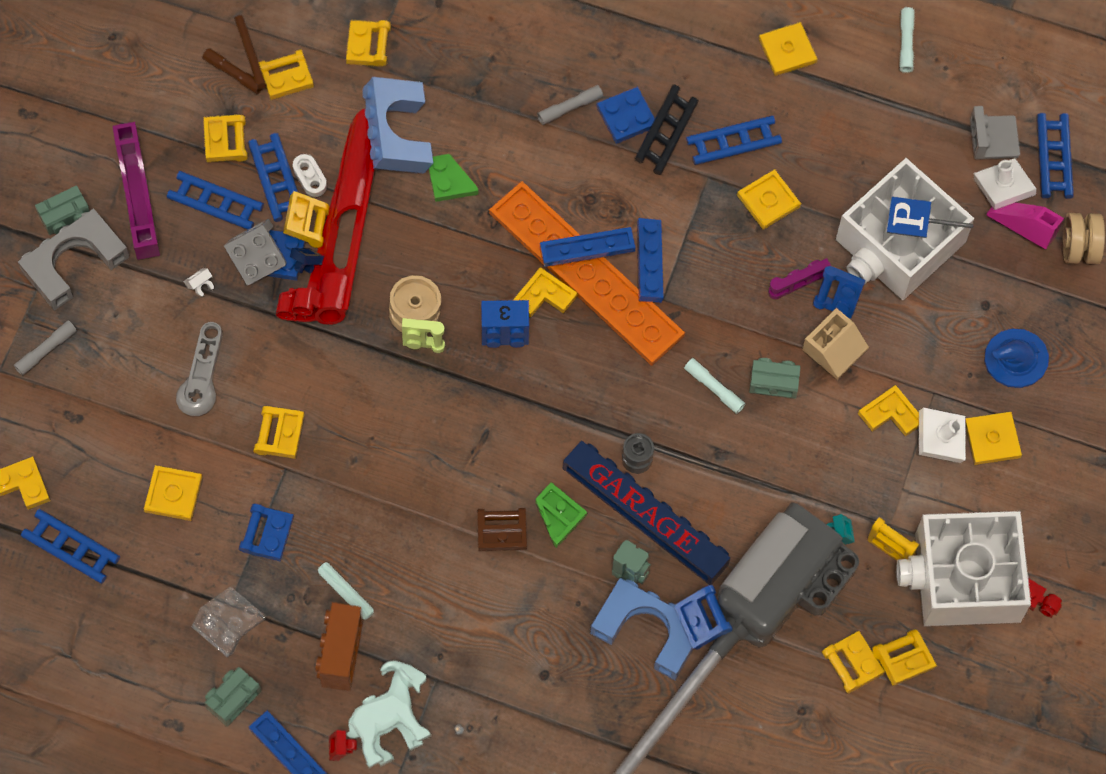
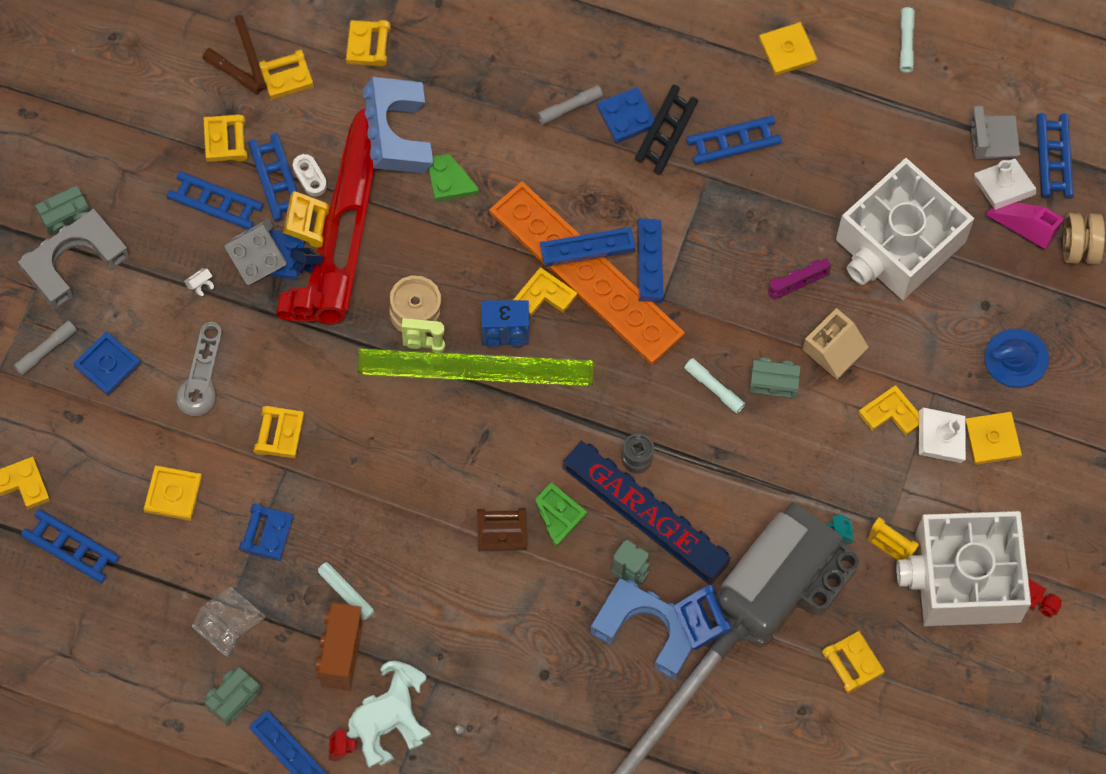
(106, 363): none -> blue plate
(136, 191): magenta arch -> none
(476, 367): none -> clear neon green plate
(769, 199): yellow plate -> none
(846, 294): blue plate -> none
(907, 664): yellow plate -> none
(912, 218): blue piece -> none

